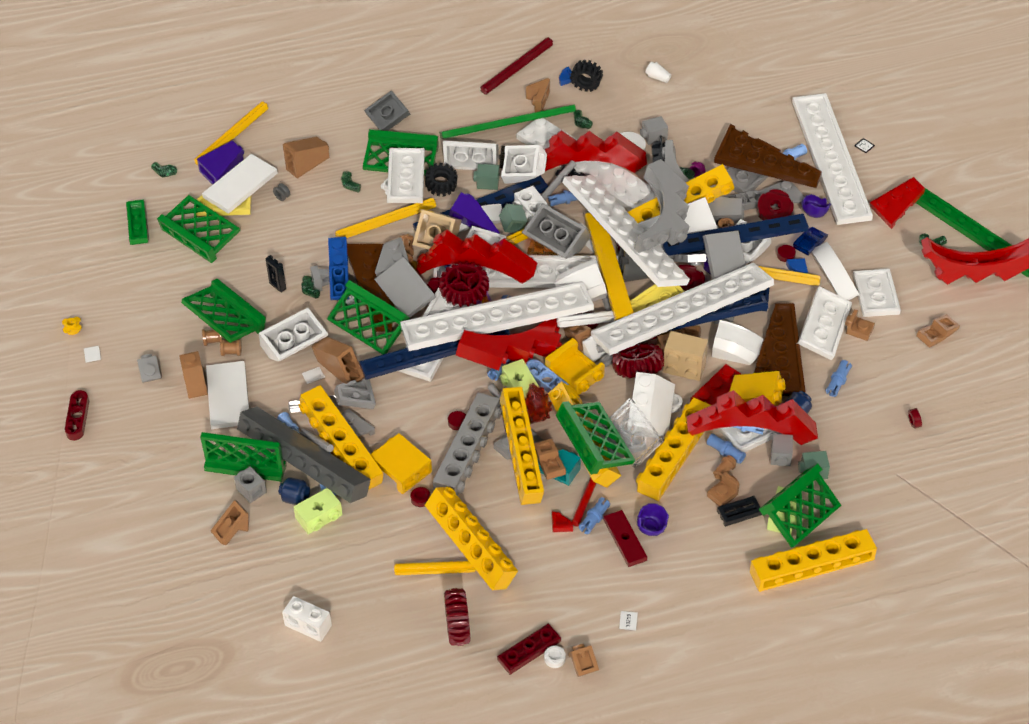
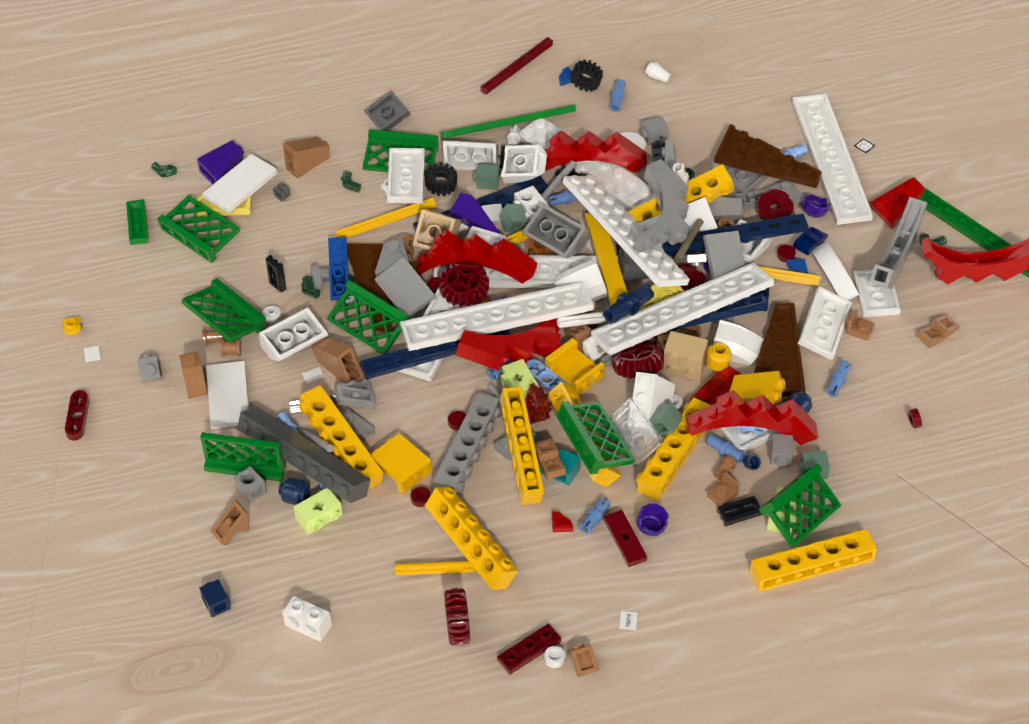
(215, 598): none -> dark blue brick
(236, 129): yellow axle -> none
(272, 313): none -> white plate
(514, 136): none -> white axle
(538, 93): medium nougat slope -> none
(580, 121): clear green arm -> none
(583, 503): red bar -> none
(617, 95): none -> medium blue pin
(628, 303): none -> dark blue piece
(666, 419): none -> sand green brick
(680, 171): none -> white axle
(687, 242): none -> dark tan bar
(698, 168): magenta plate -> none
(718, 356): none -> yellow head
(752, 459): none -> dark blue hinge
(901, 246): none -> light grey arch

